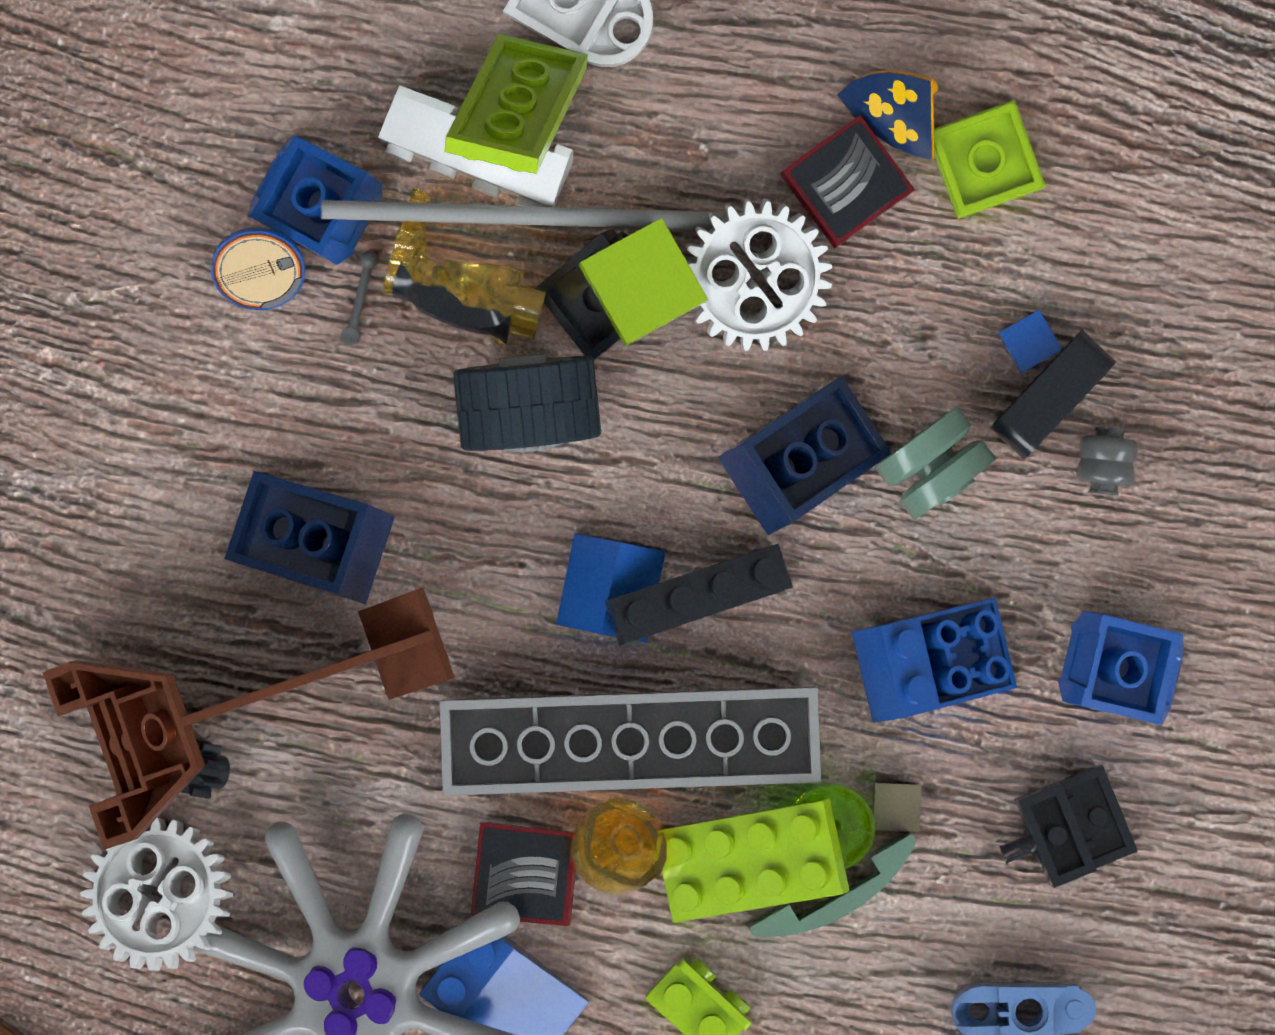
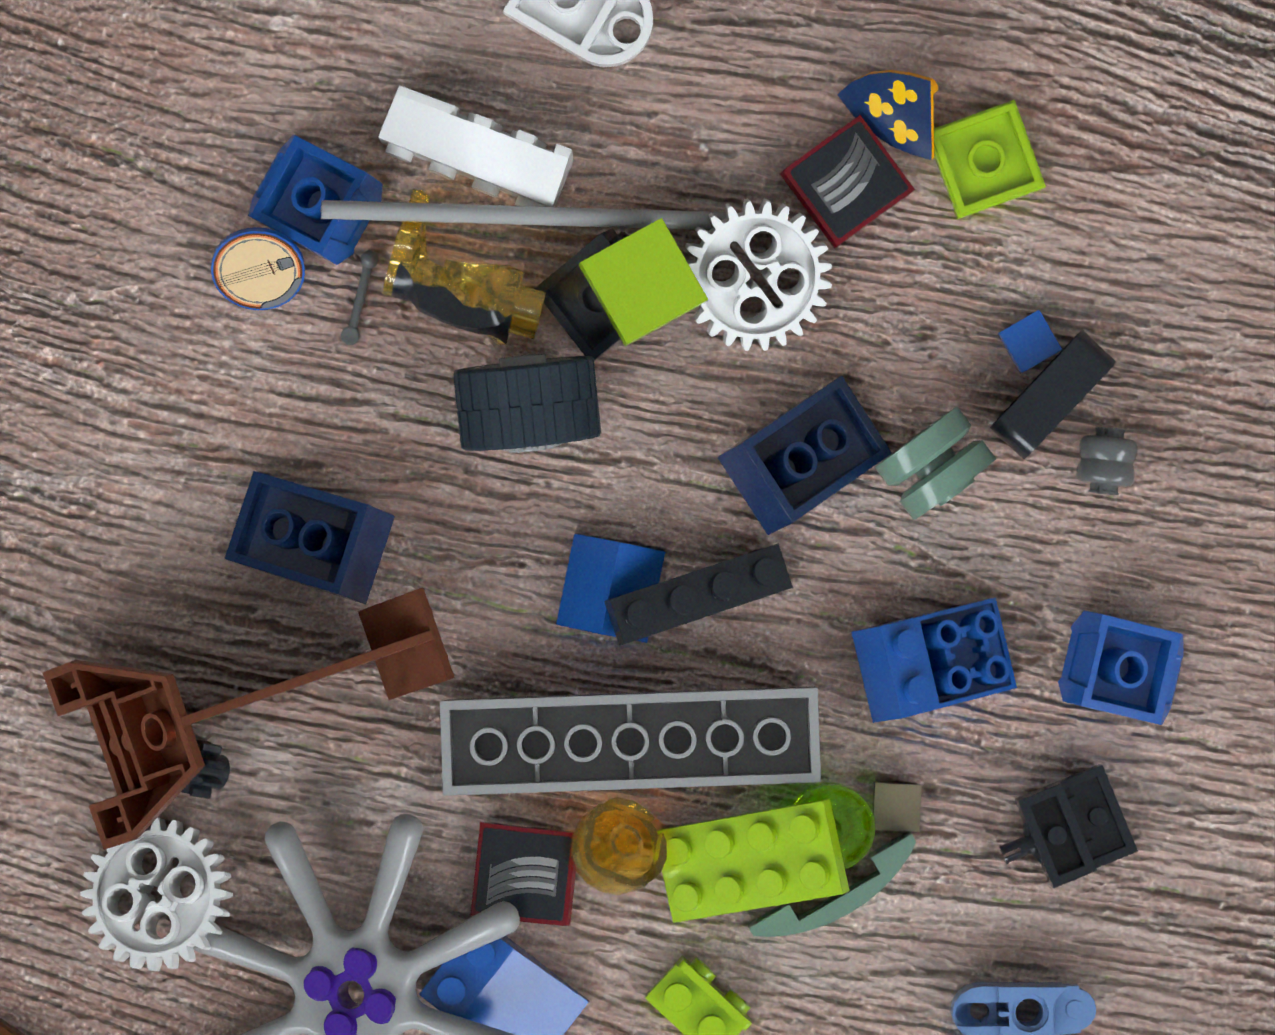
(516, 104): lime plate -> none

